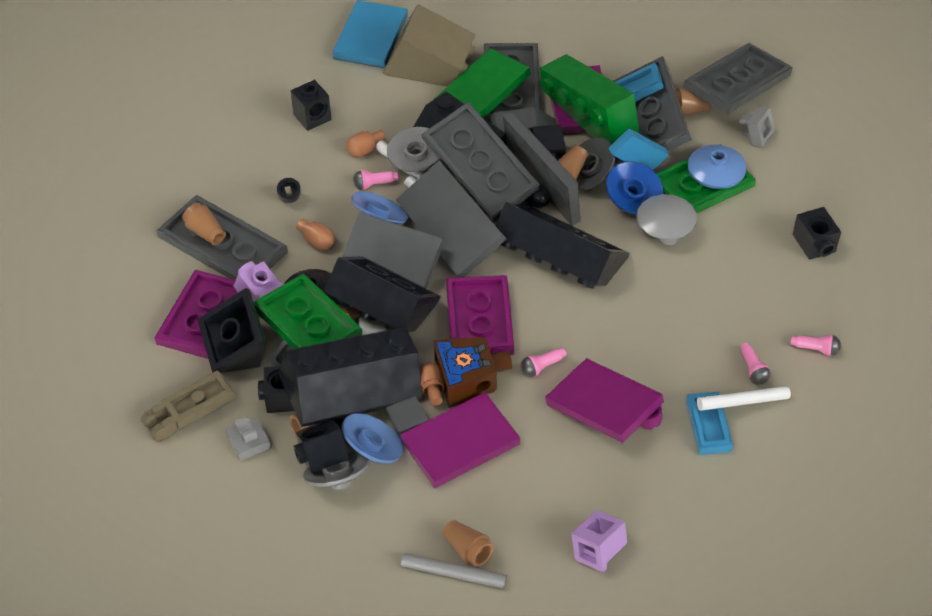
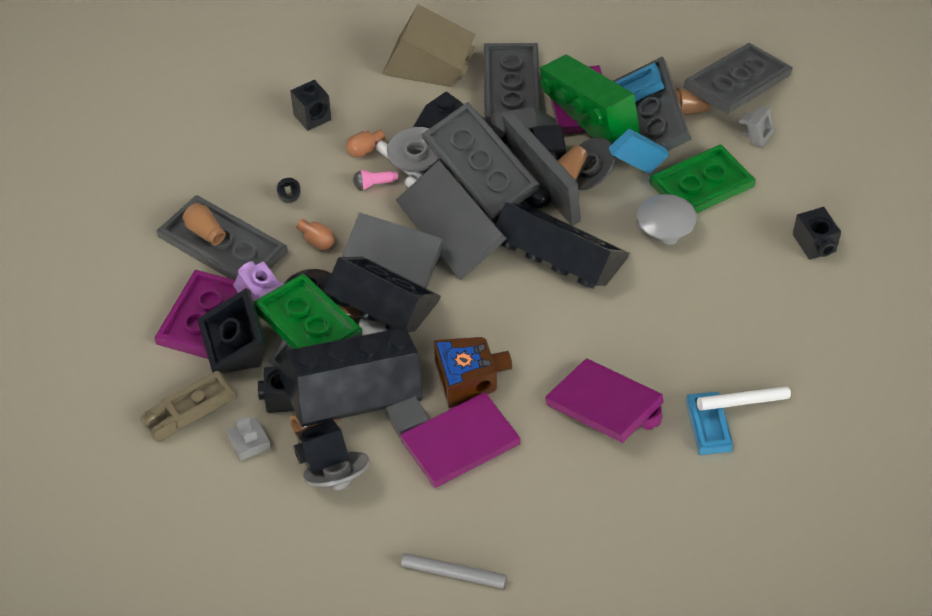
(370, 33): dark azure tile -> none
(372, 438): medium blue dish -> none
(379, 207): medium blue dish -> none
(432, 382): nougat cylinder -> none
(469, 543): medium nougat cone -> none
(481, 310): magenta tile -> none
(488, 81): green tile -> none
(533, 365): bright pink piece -> none
(598, 540): lavender brick -> none
(633, 178): blue dish -> none
(717, 166): medium blue dish -> none
(758, 371): bright pink piece -> none
(827, 344): bright pink piece -> none

